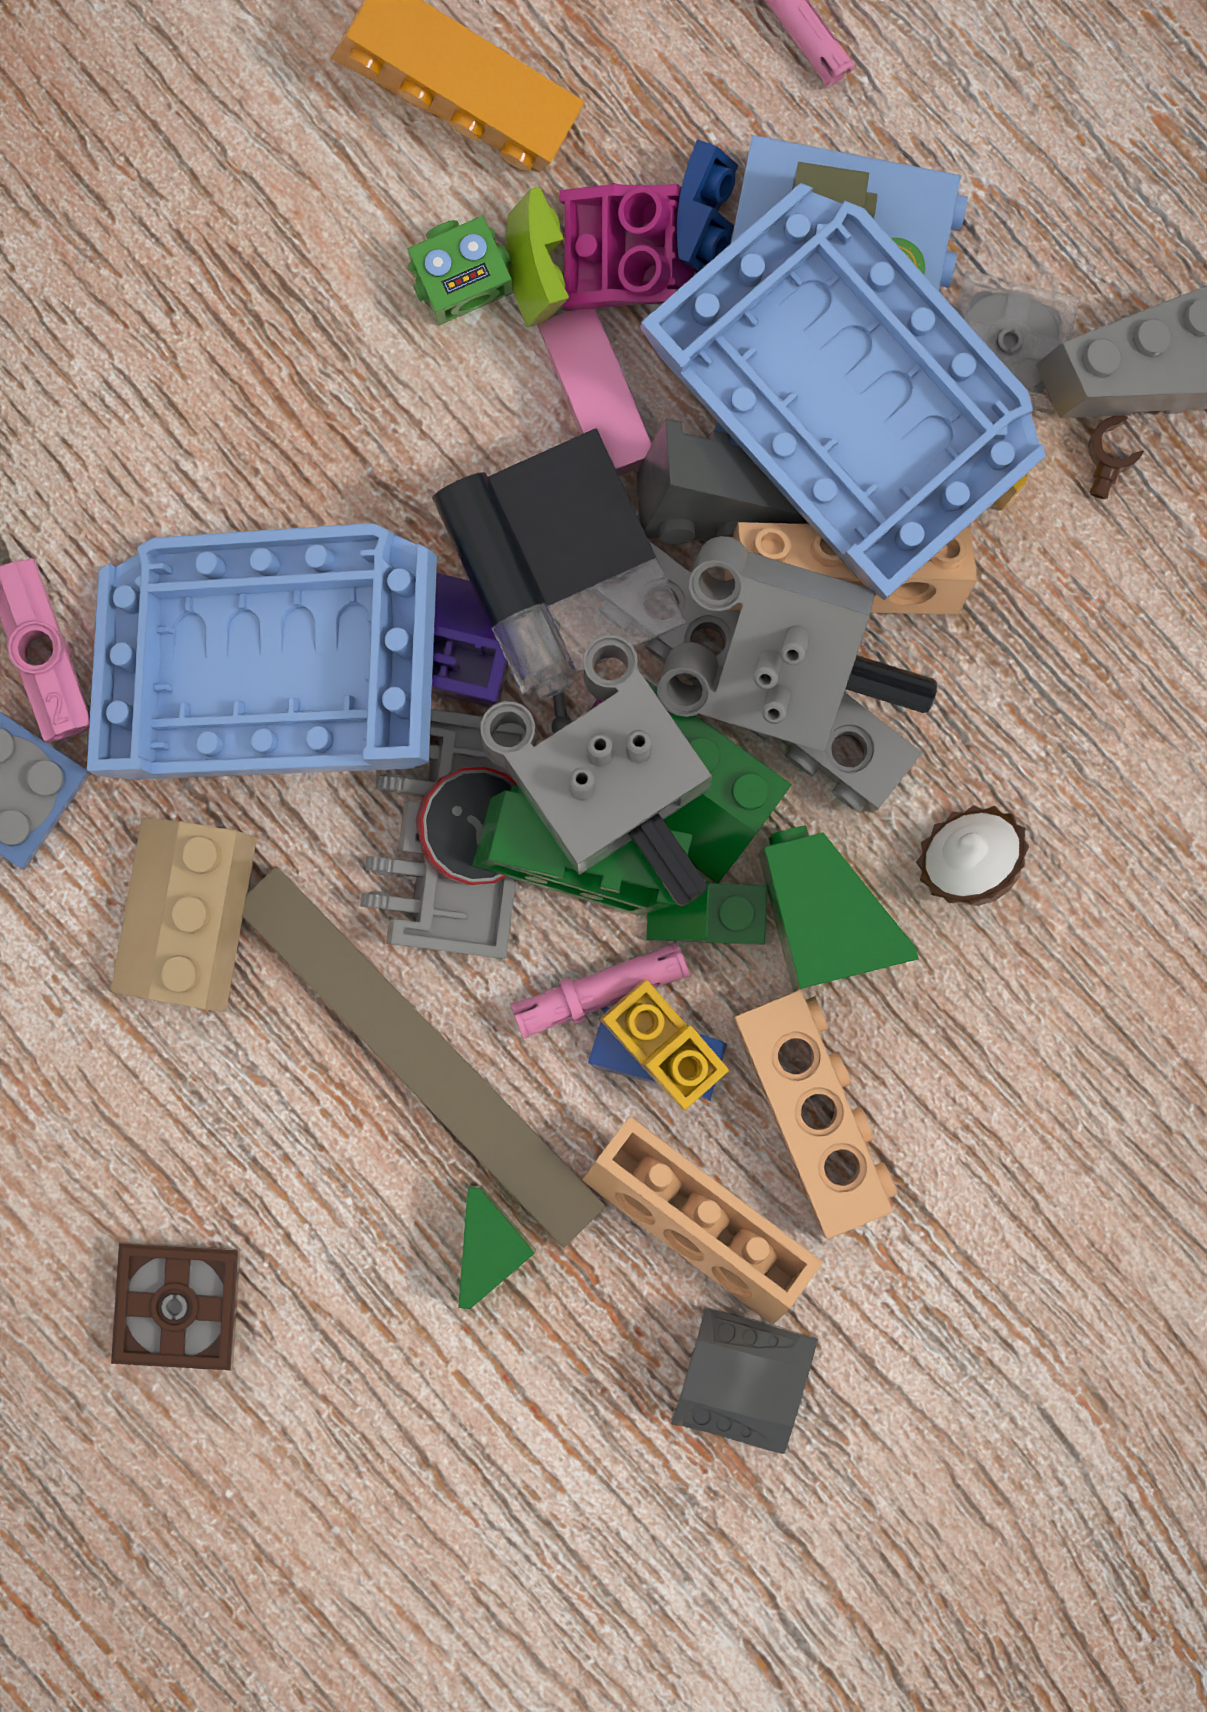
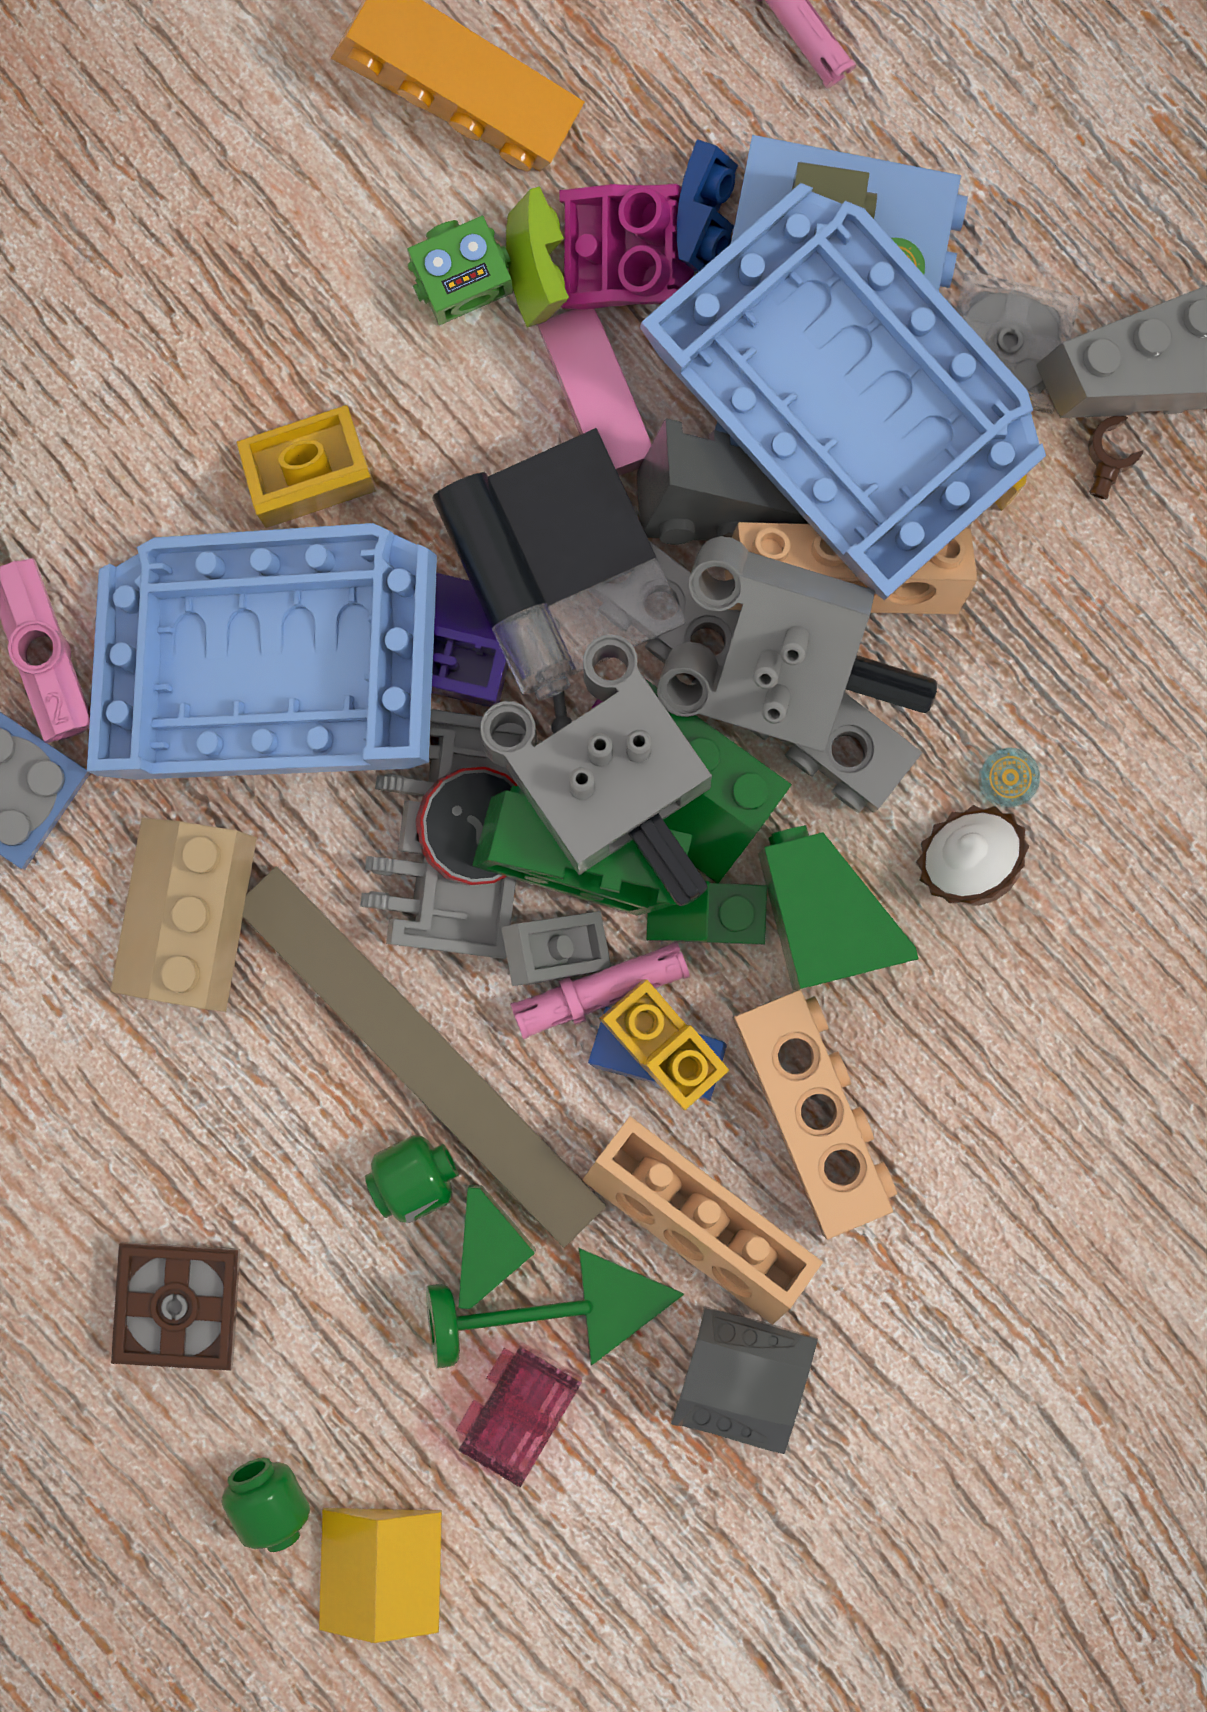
(265, 1505): none -> green head
(305, 467): none -> yellow slope
(380, 1573): none -> yellow slope
(411, 1179): none -> green head
(519, 1412): none -> clear pink brick
(555, 948): none -> light grey slope
(614, 1307): none -> green piece
(1009, 777): none -> clear light blue tile

